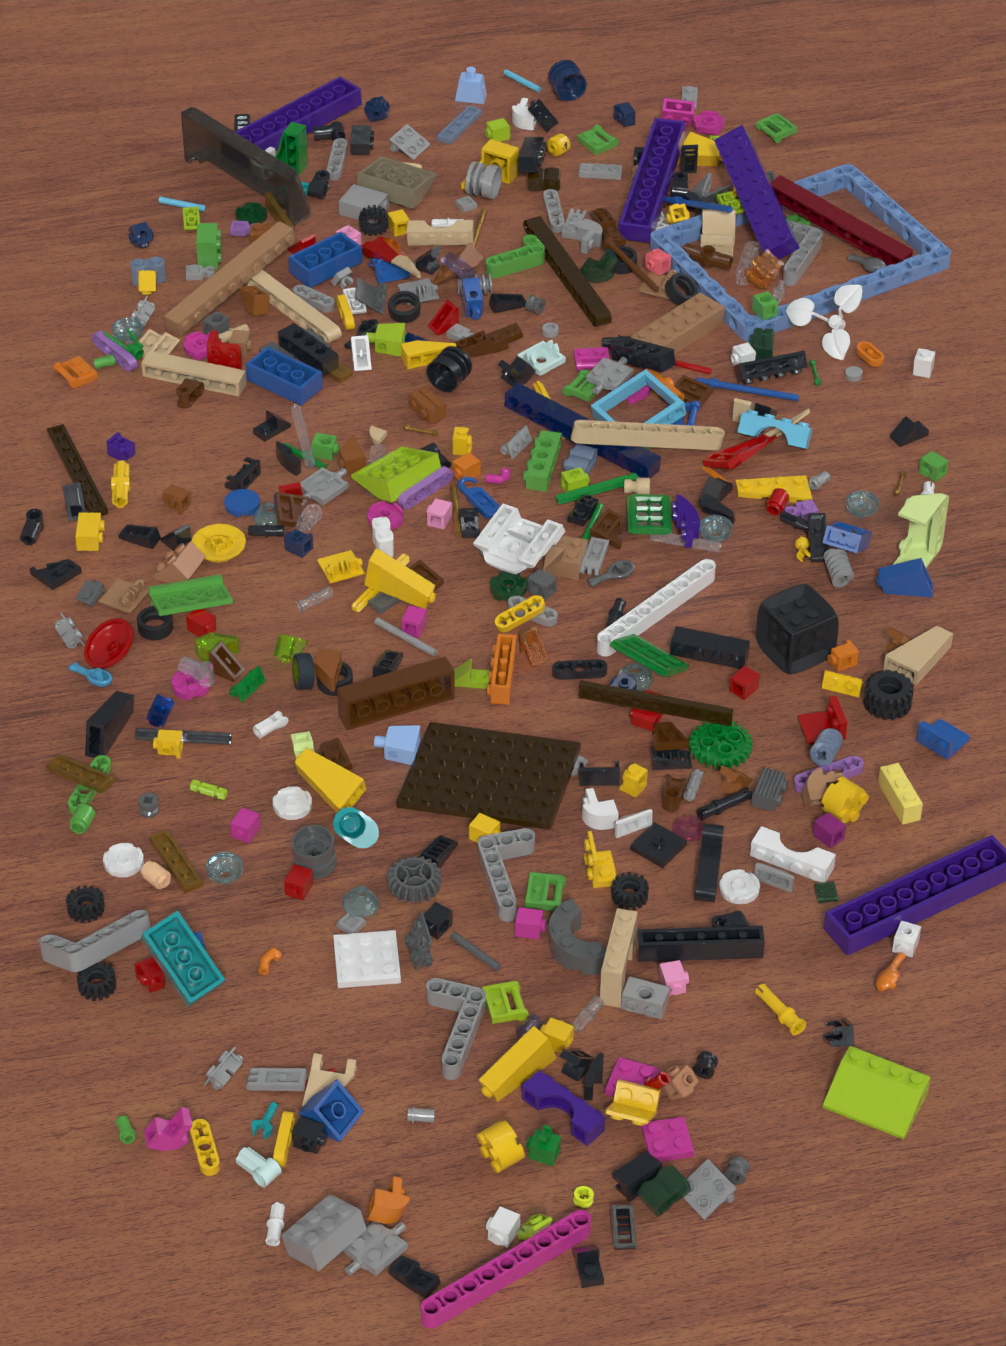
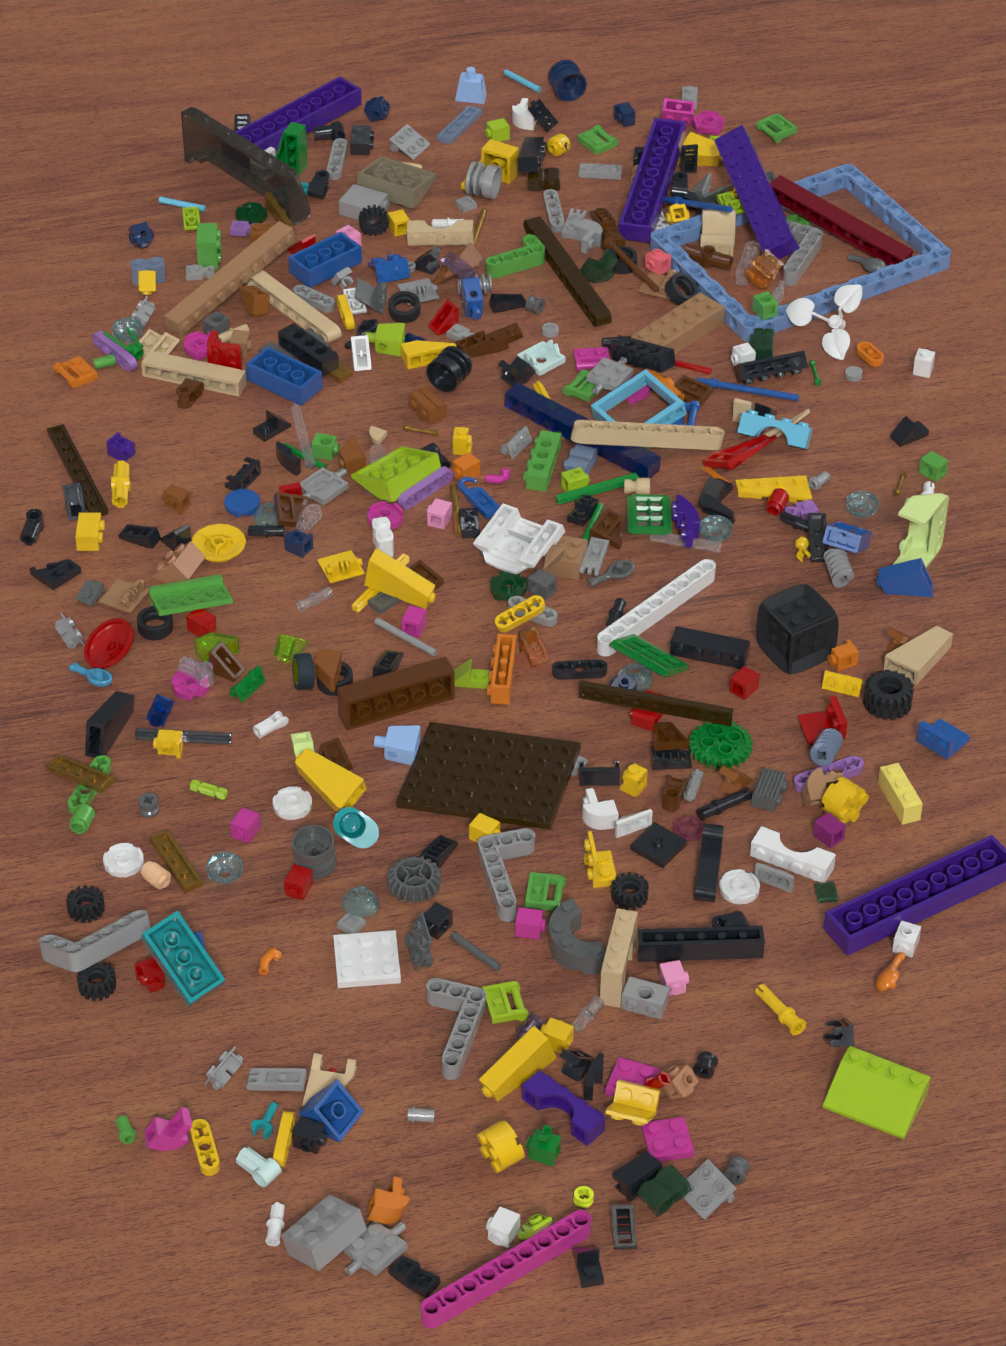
(390, 251): red plate -> none

